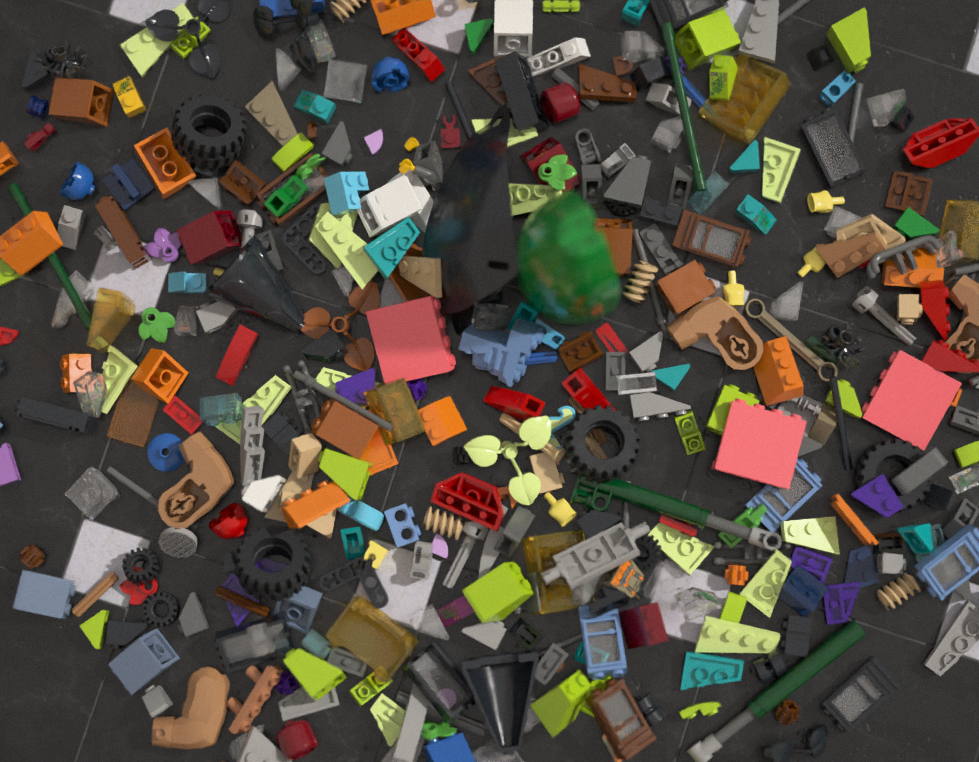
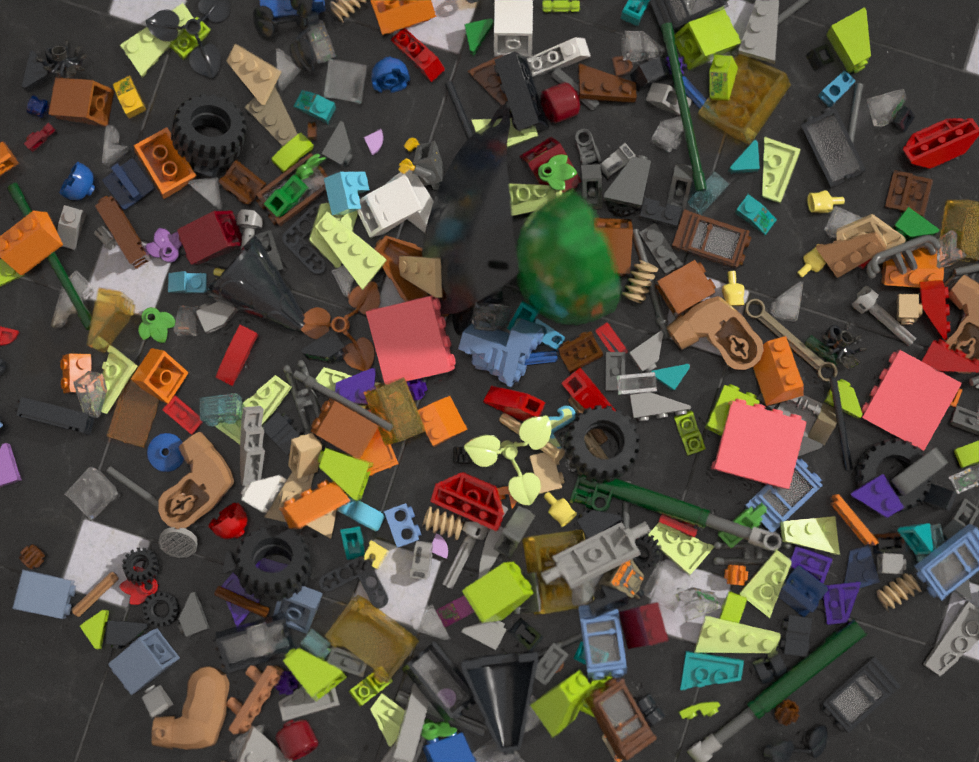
(111, 151): none -> clear slope
(254, 72): none -> tan wing
(391, 246): teal wing -> none
(450, 137): dark red plate -> none

